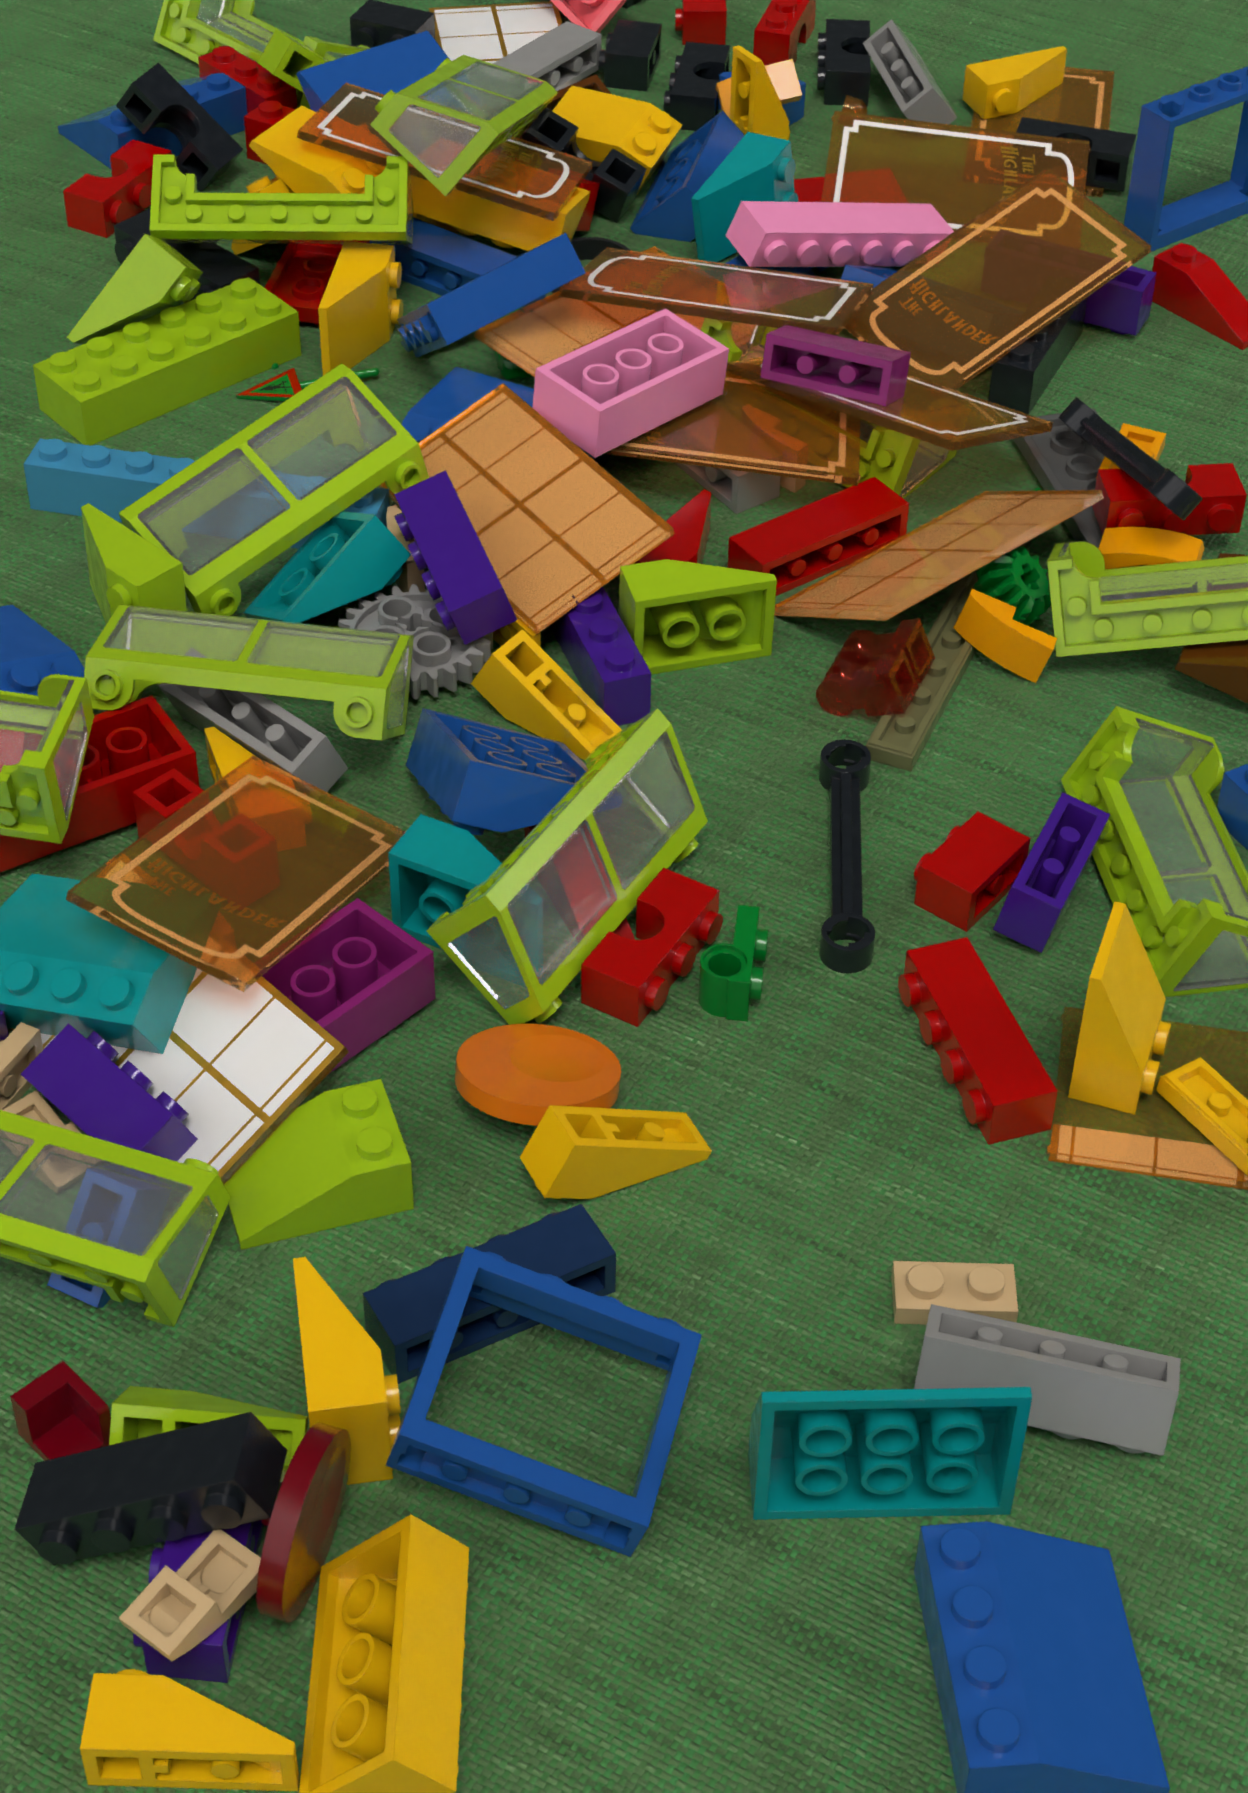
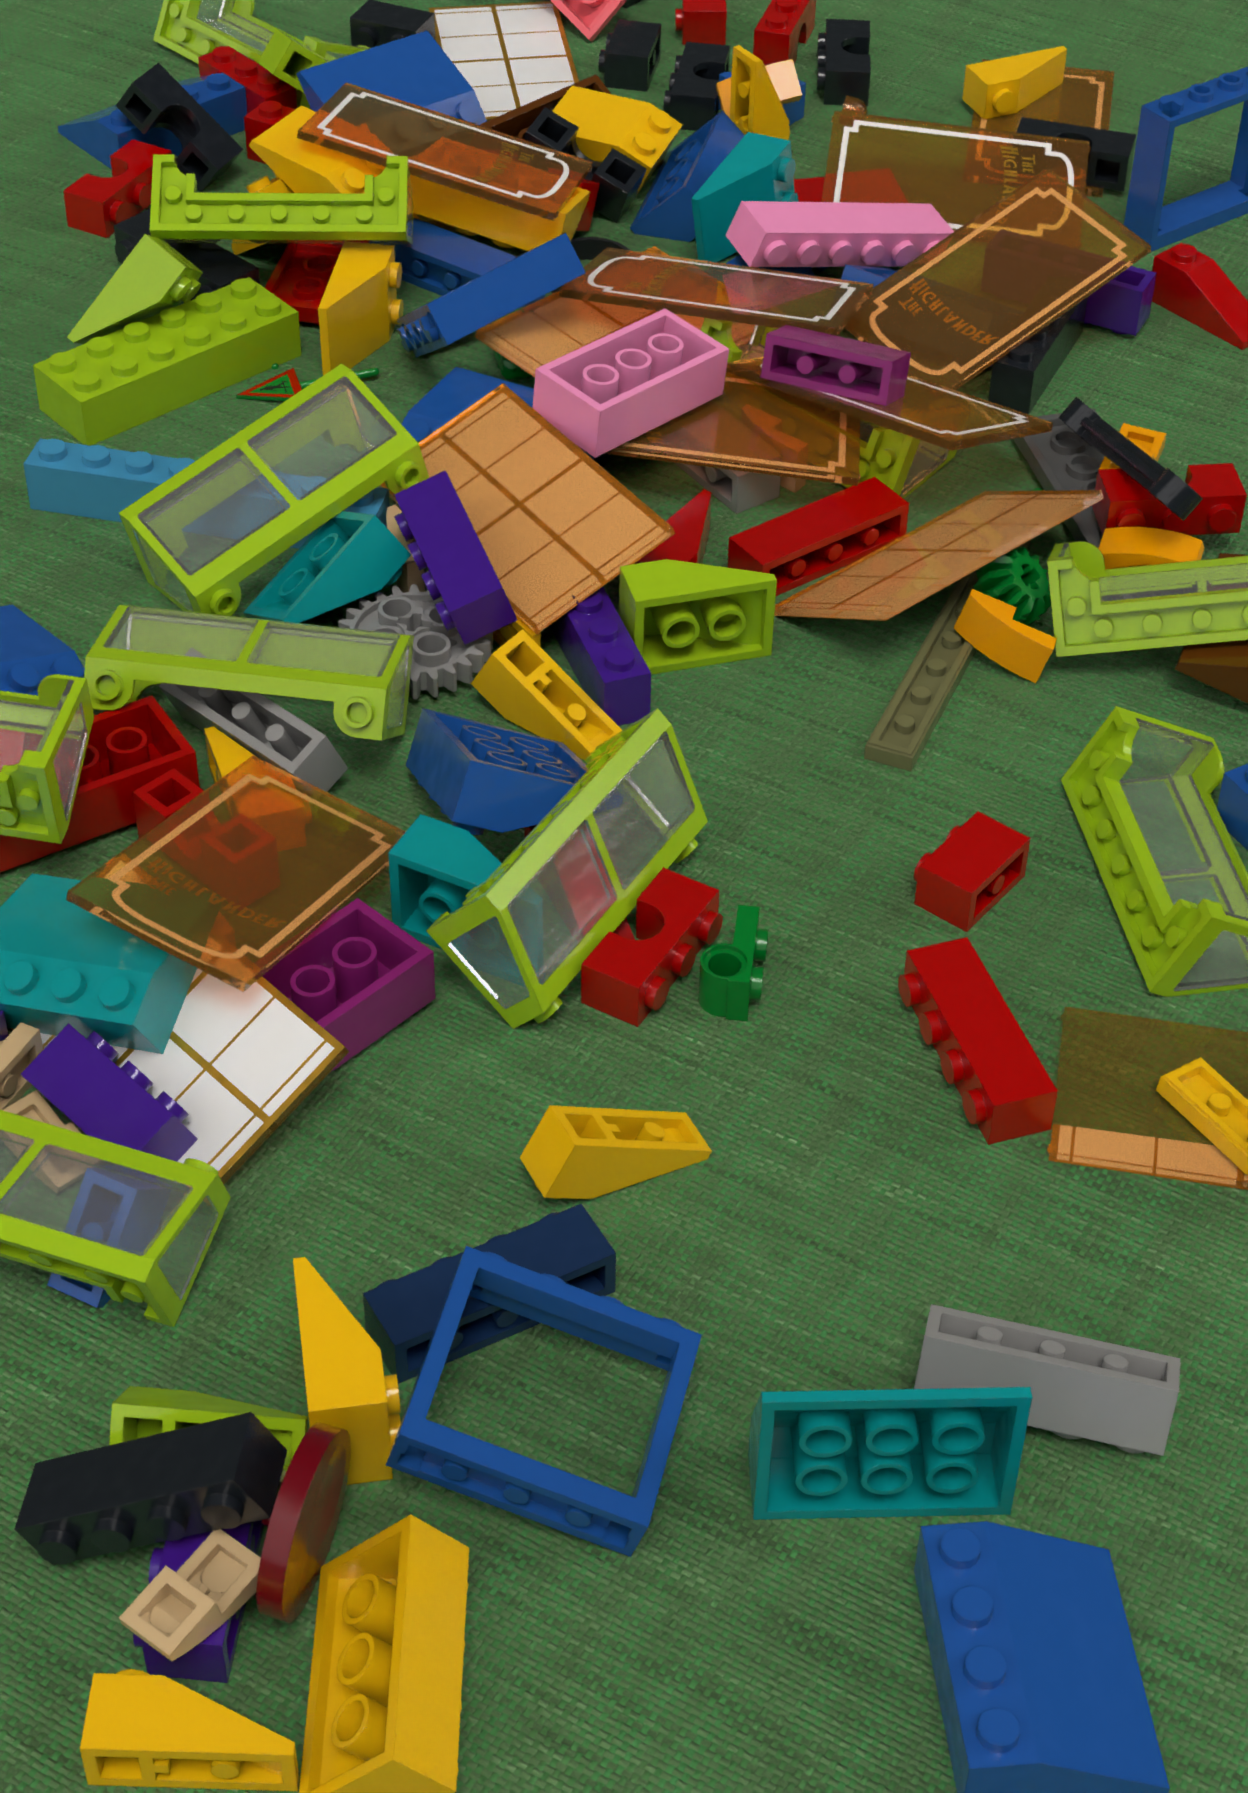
(61, 1414): dark red panel -> none
(128, 567): lime slope -> none
(323, 1169): lime slope -> none
(459, 116): windscreen -> none
(527, 1067): orange piece -> none
(558, 56): light grey brick -> none
(846, 857): black piece -> none
(877, 671): clear red legs -> none
(908, 76): light grey brick -> none
(967, 1287): tan plate -> none
(1051, 872): dark purple brick -> none
(1120, 1022): yellow slope -> none

